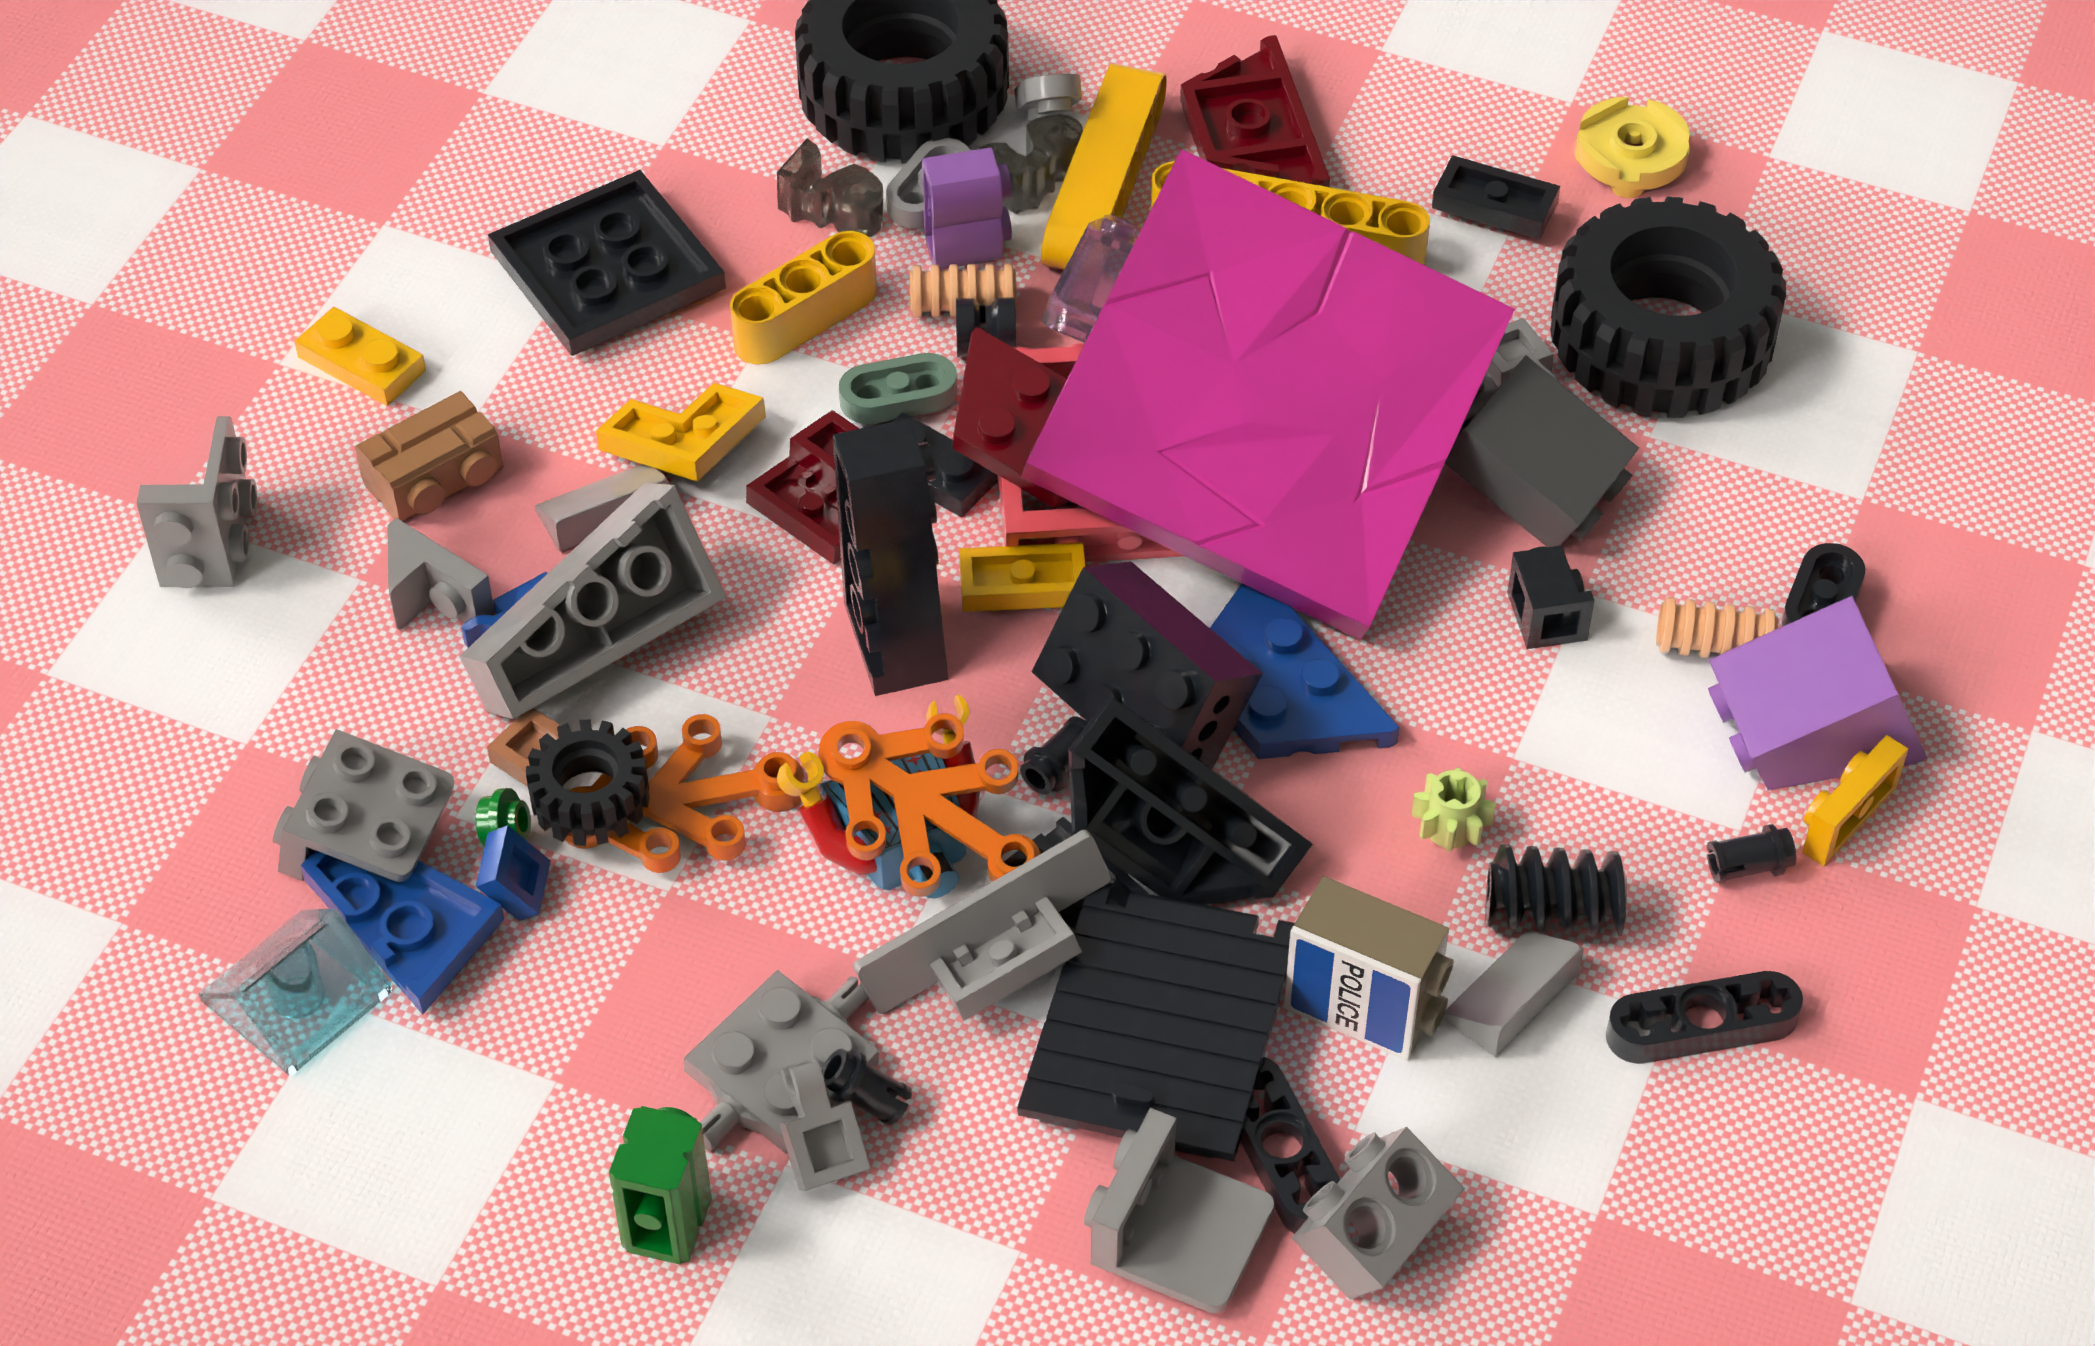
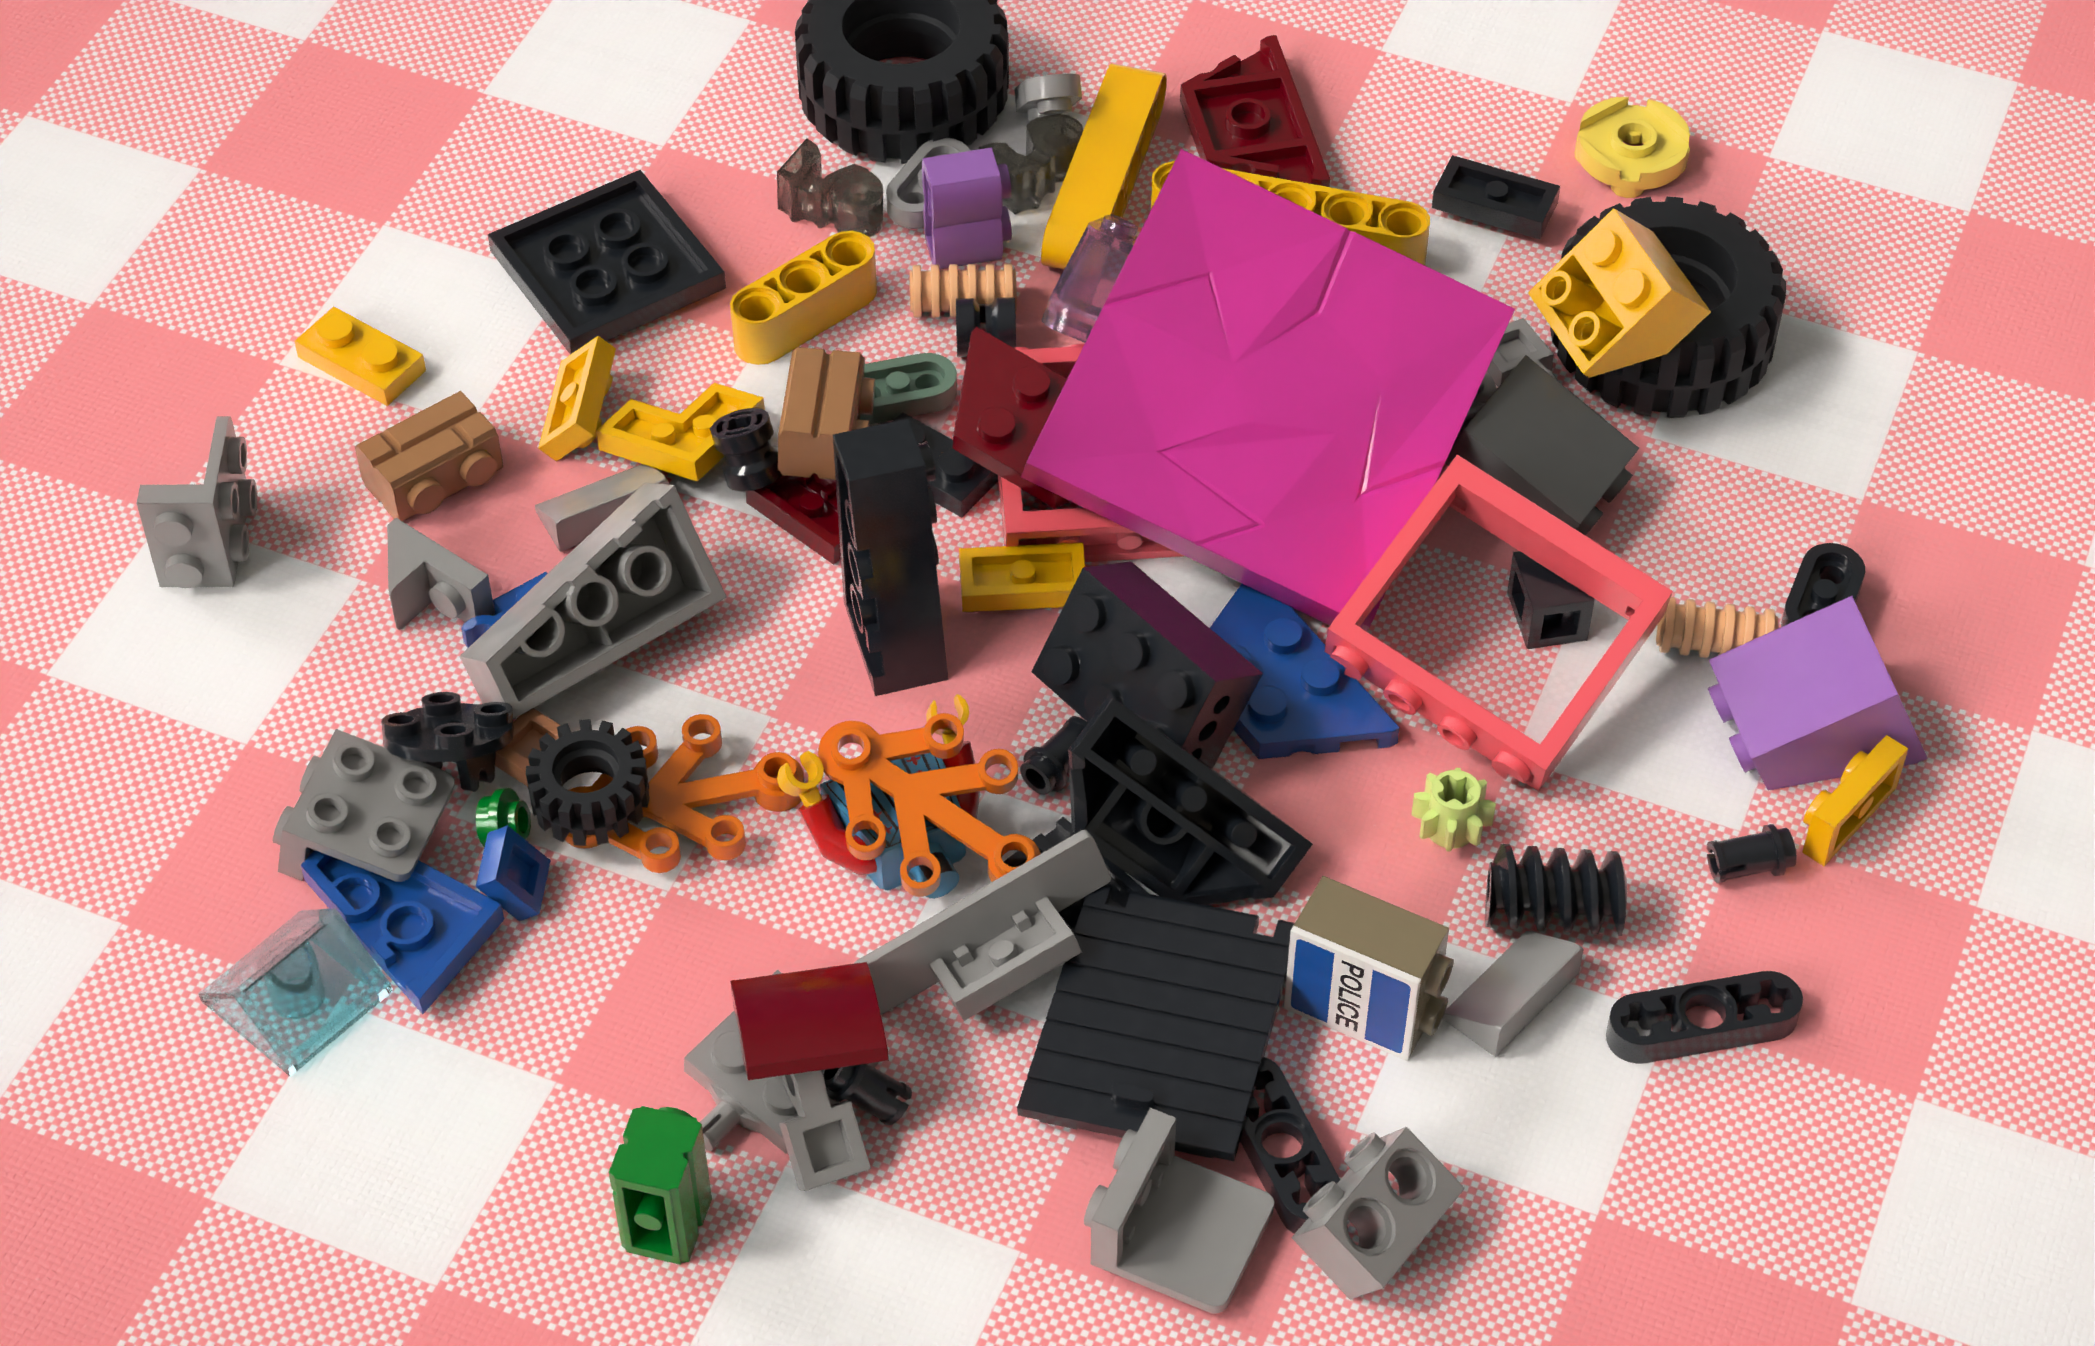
(451, 733): none -> black plate
(578, 399): none -> yellow plate
(747, 447): none -> black wheel
(808, 1021): none -> dark red slope
(821, 399): none -> medium nougat brick
(1549, 544): none -> coral window
(1618, 298): none -> yellow slope

